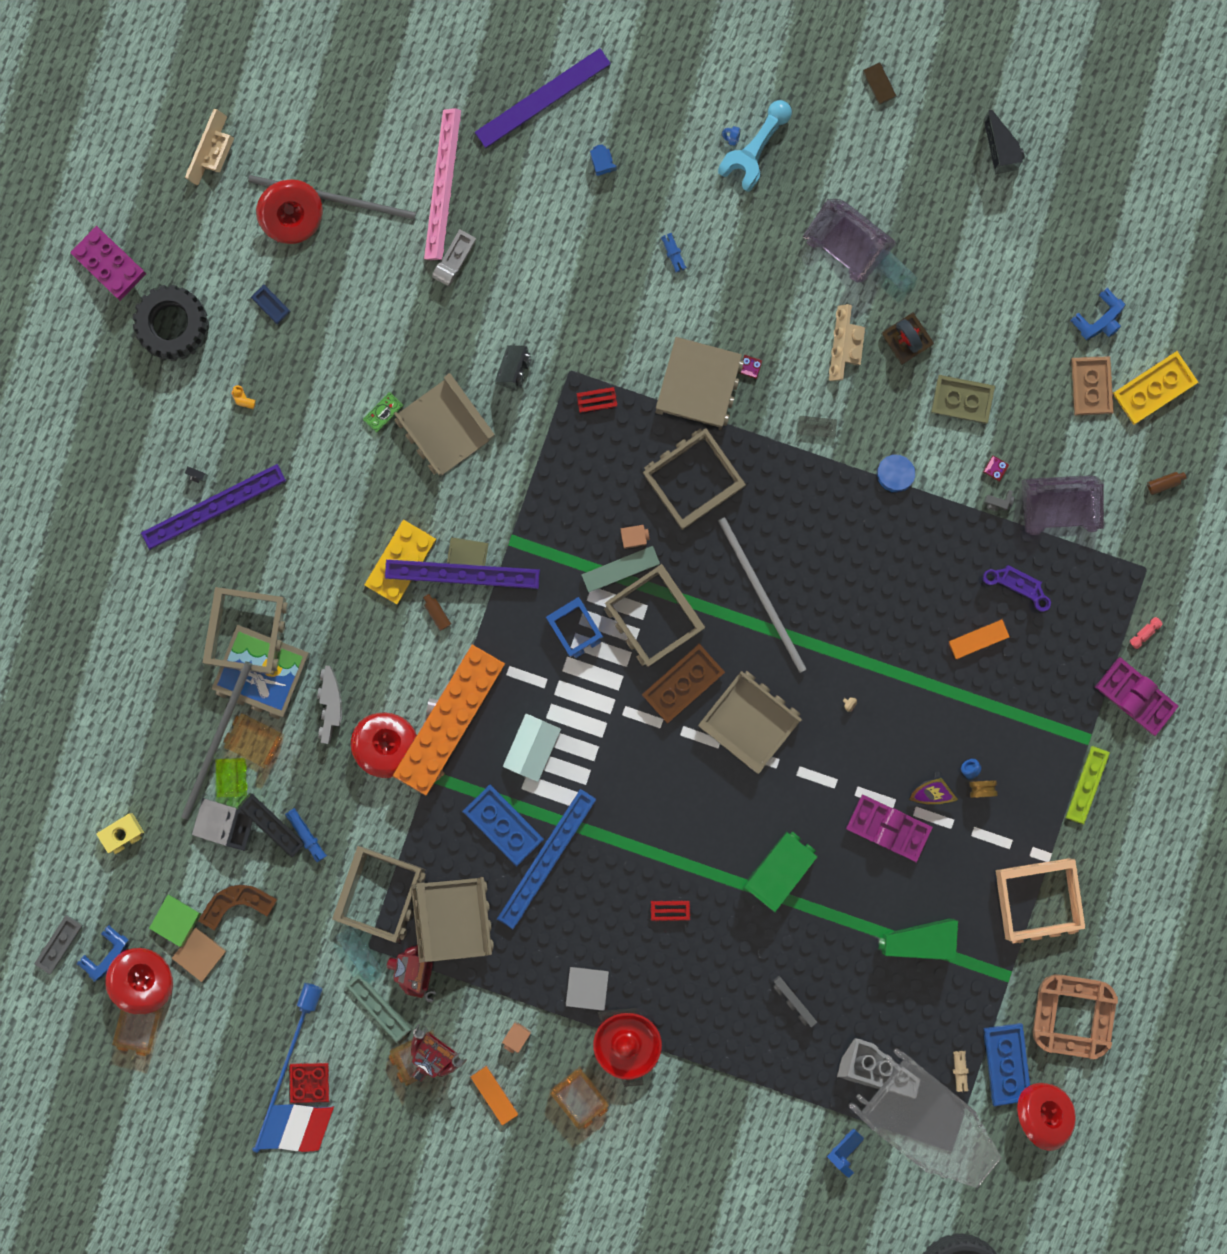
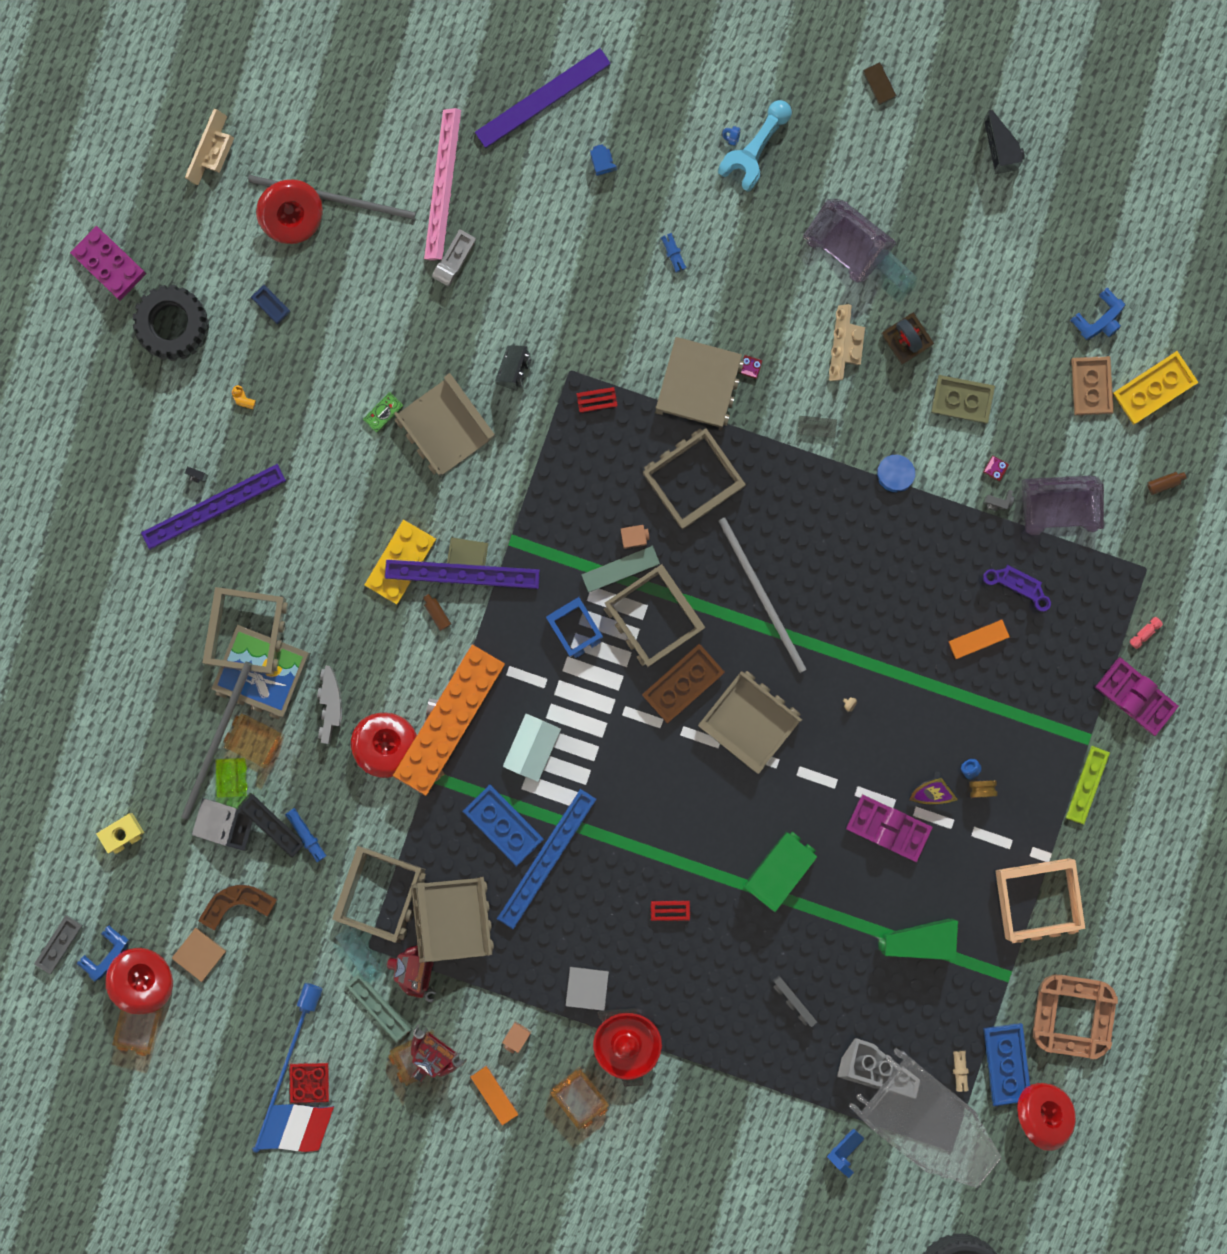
(175, 921): bright green tile -> none

